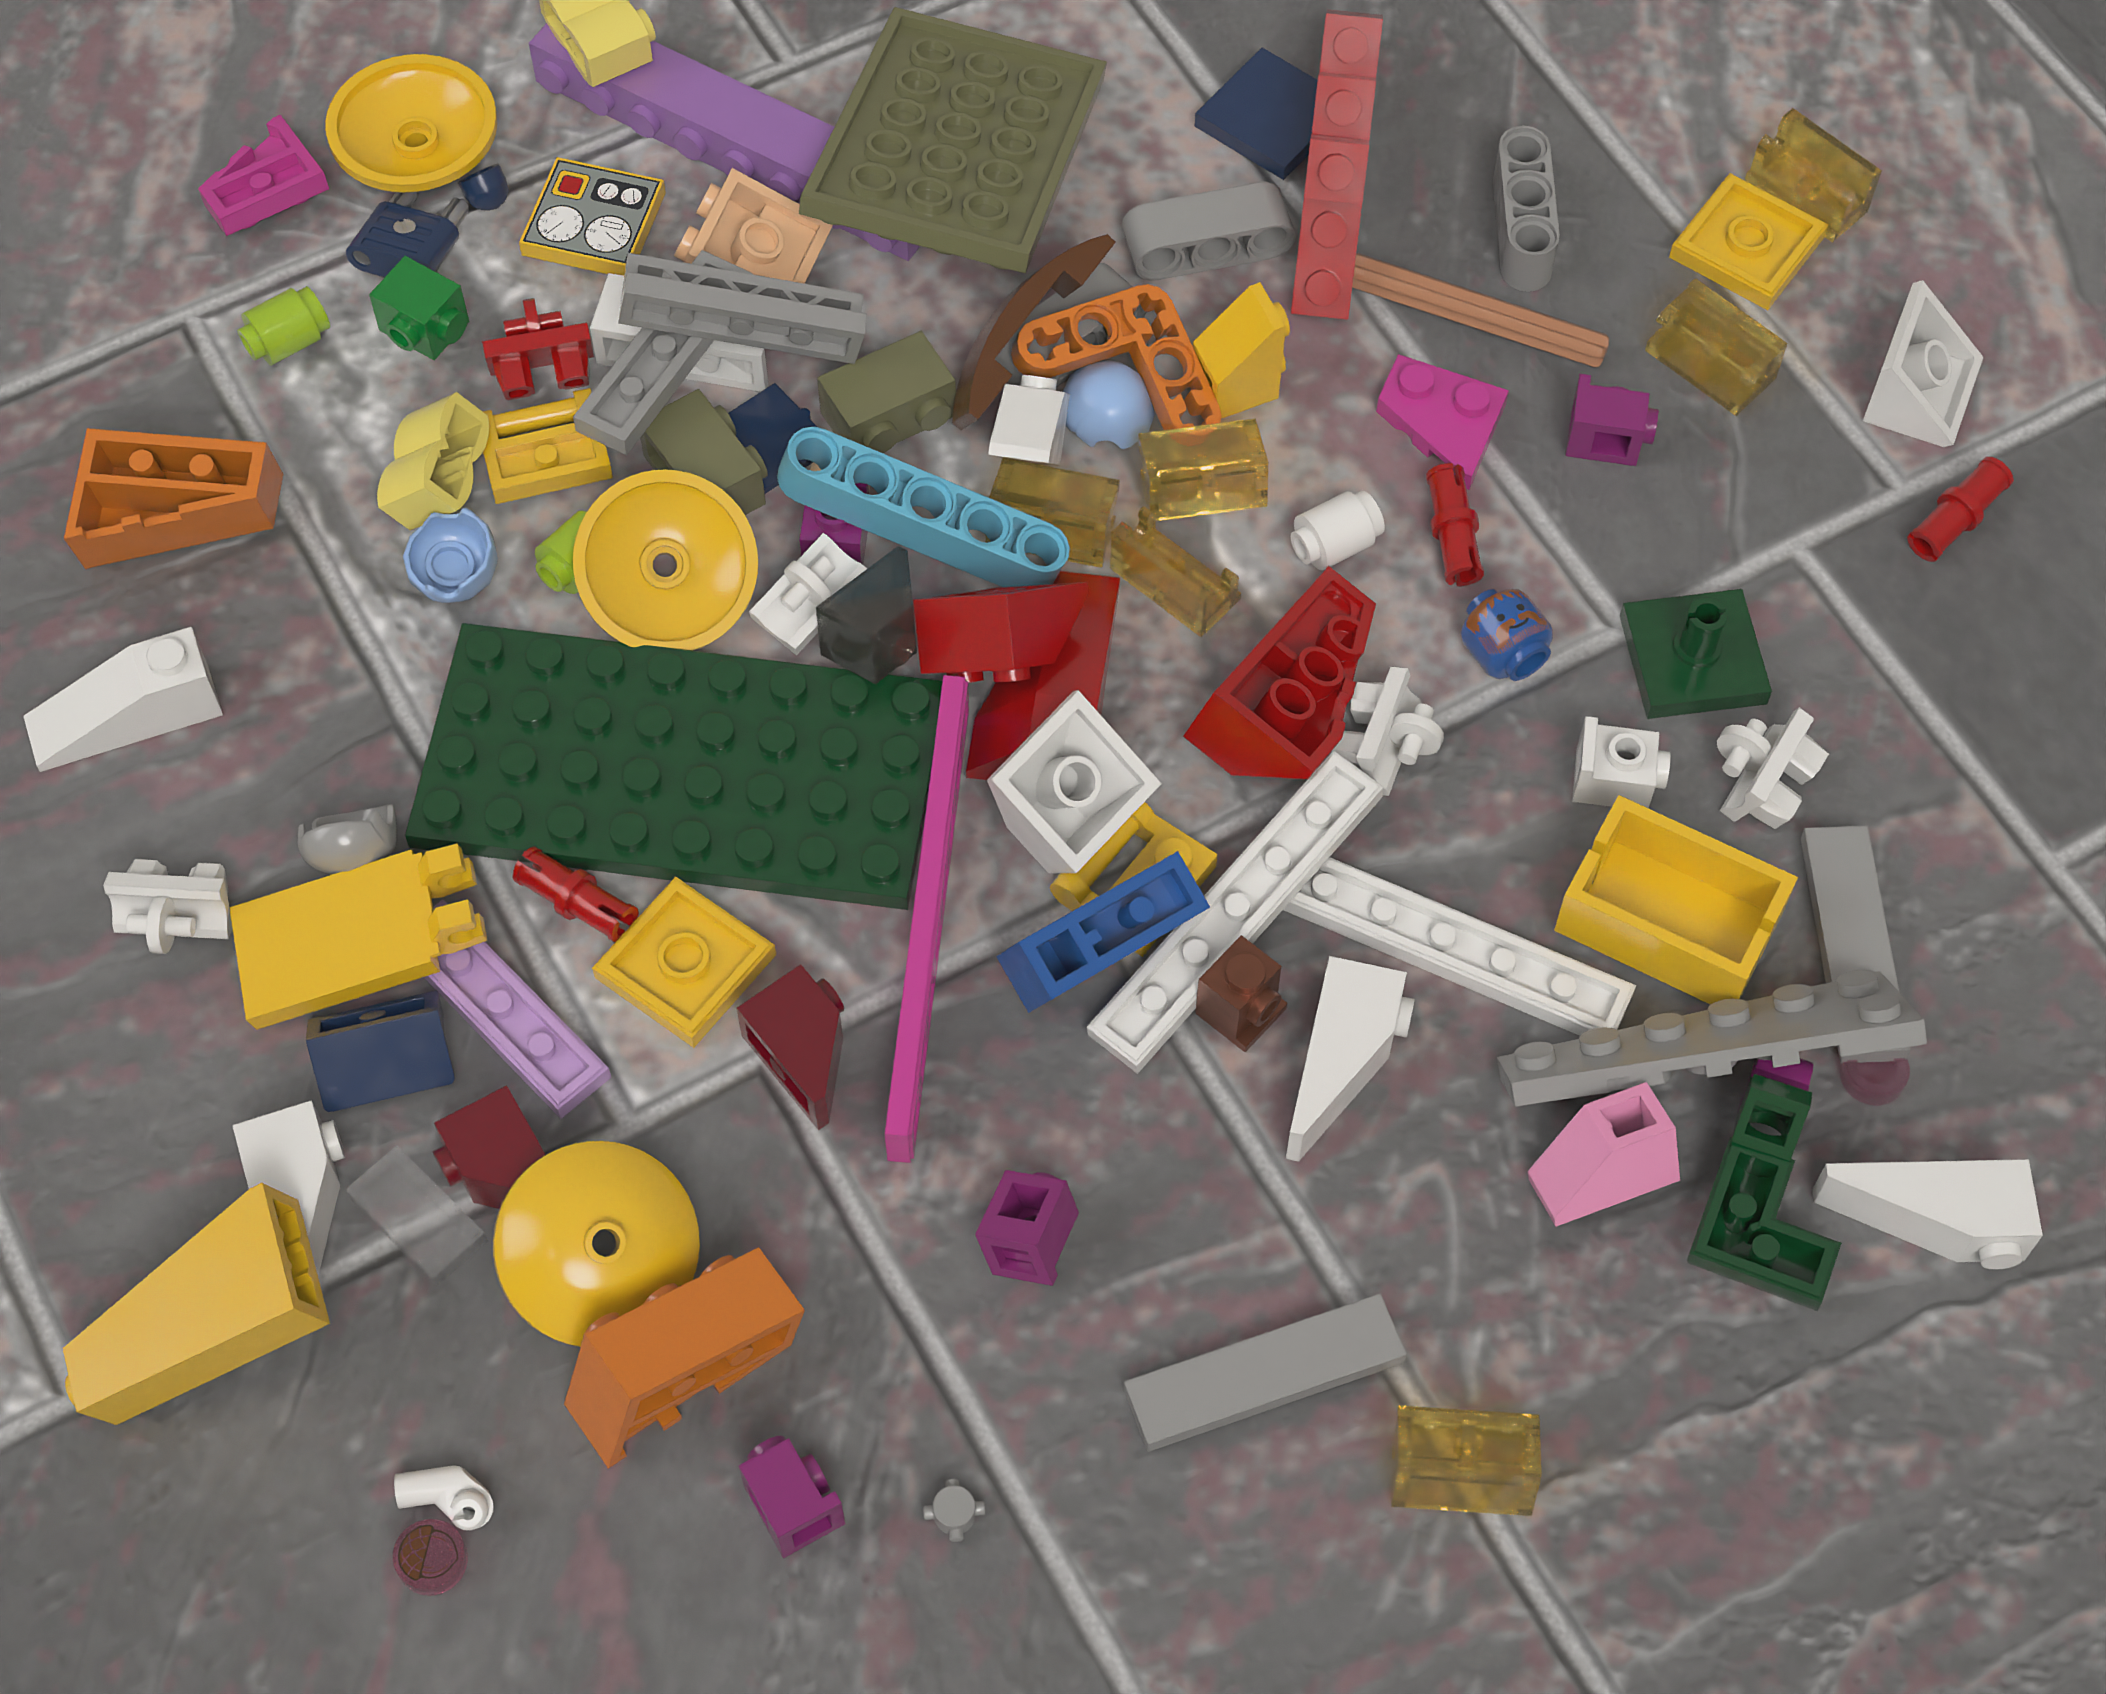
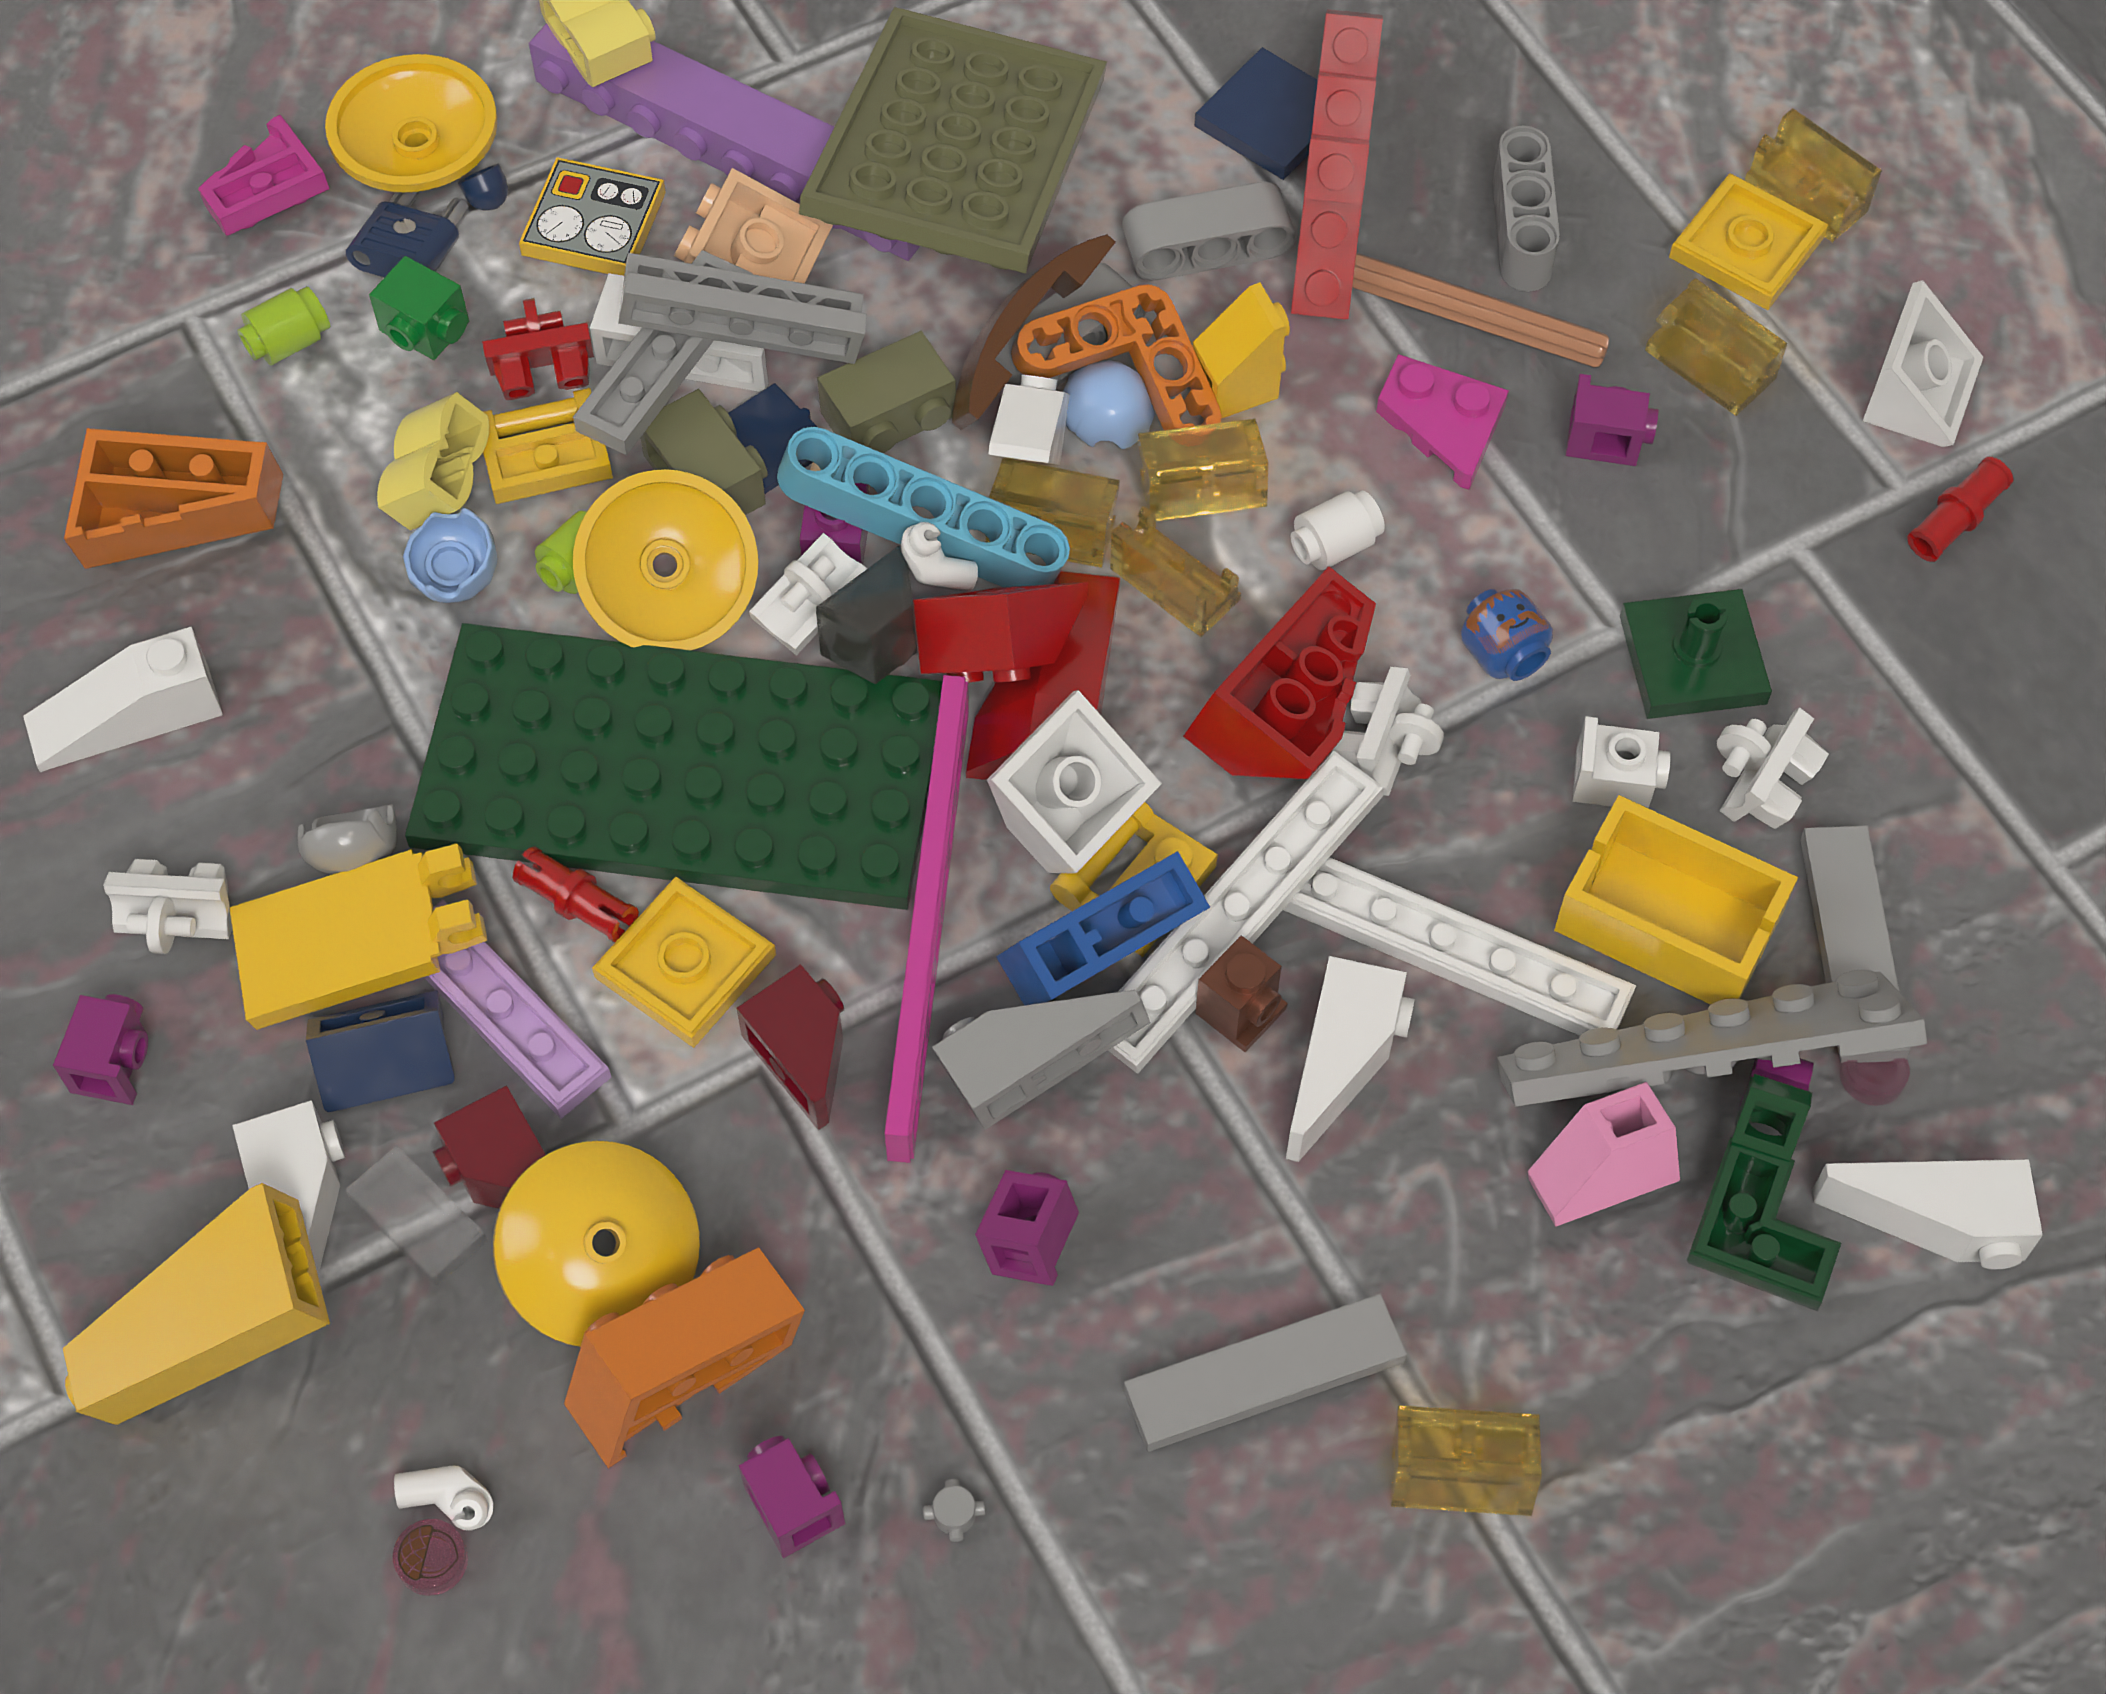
(103, 1048): none -> magenta brick
(929, 563): none -> white arm
(1027, 1049): none -> light grey slope
(1454, 524): red pin -> none

